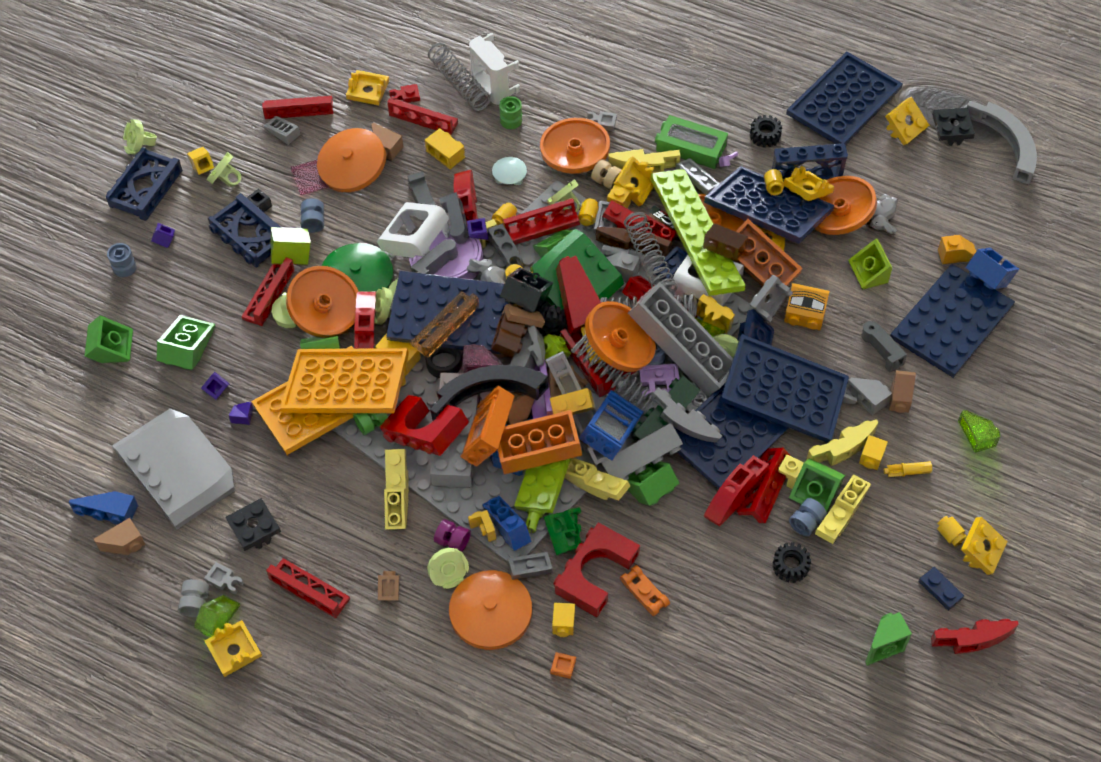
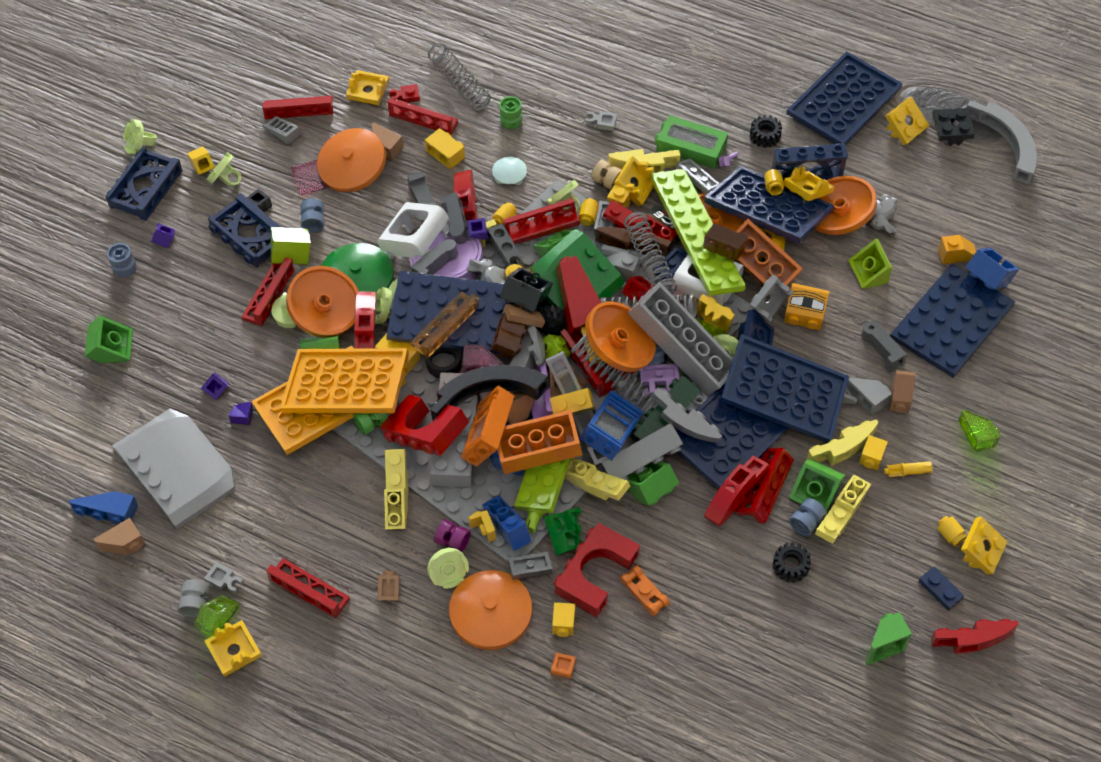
(184, 342): bright green slope -> none
(255, 536): black piece -> none
(486, 56): white piece -> none
(574, 145): orange dish -> none
(791, 468): light yellow bracket -> none

